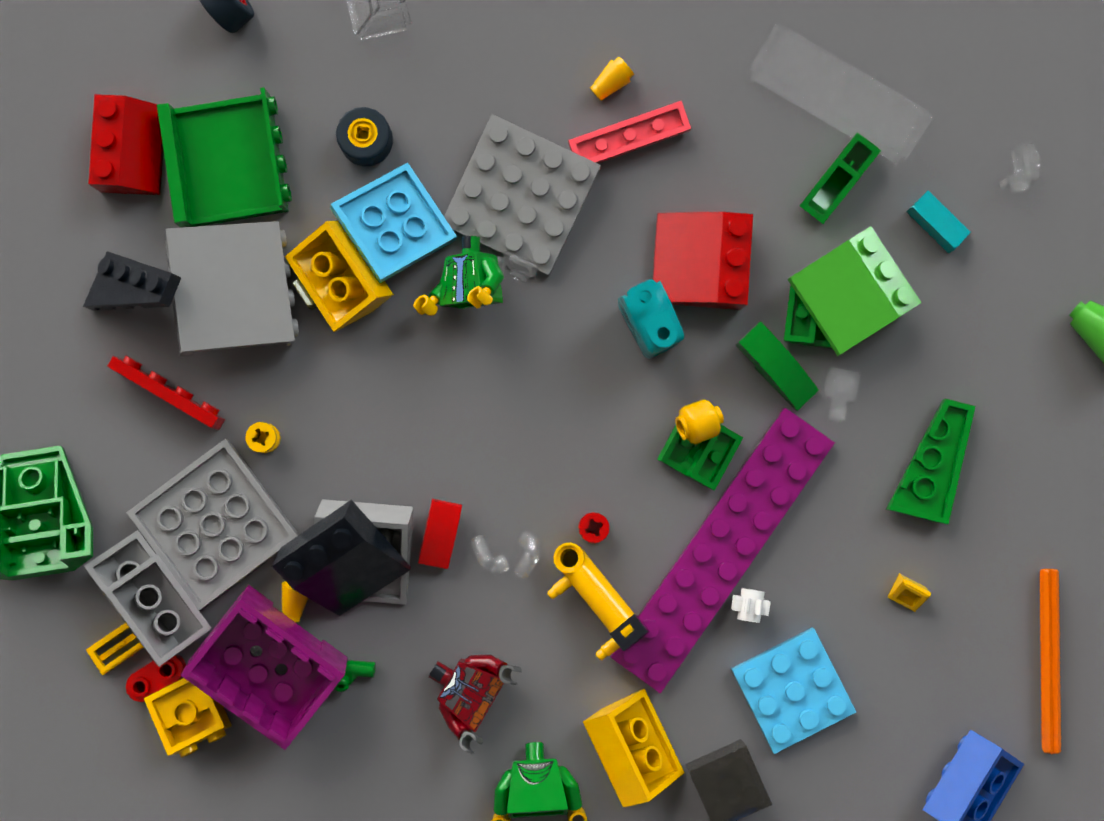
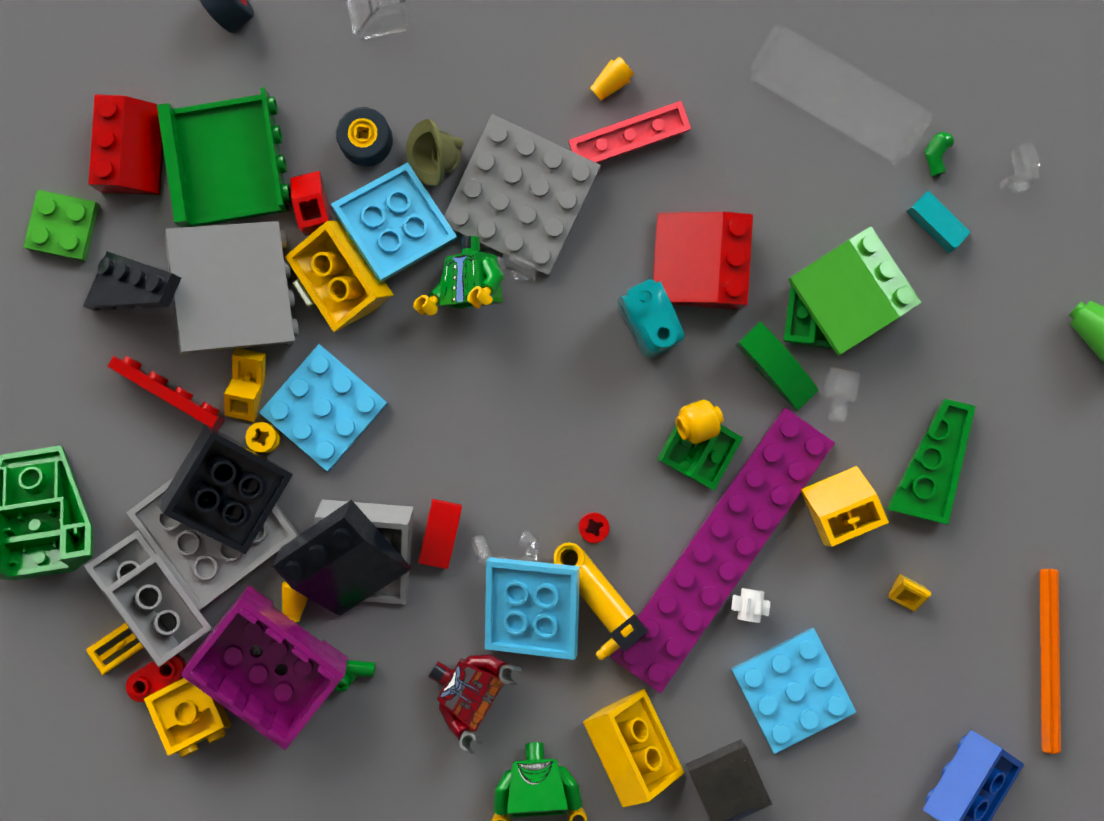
(61, 225): none -> bright green plate
(224, 490): none -> black slope
(246, 386): none -> yellow slope
(309, 202): none -> red slope
(323, 408): none -> medium azure plate
(432, 152): none -> olive helmet
(532, 608): none -> medium azure plate
(840, 178): green slope -> none
(844, 506): none -> yellow slope
(935, 151): none -> green arm

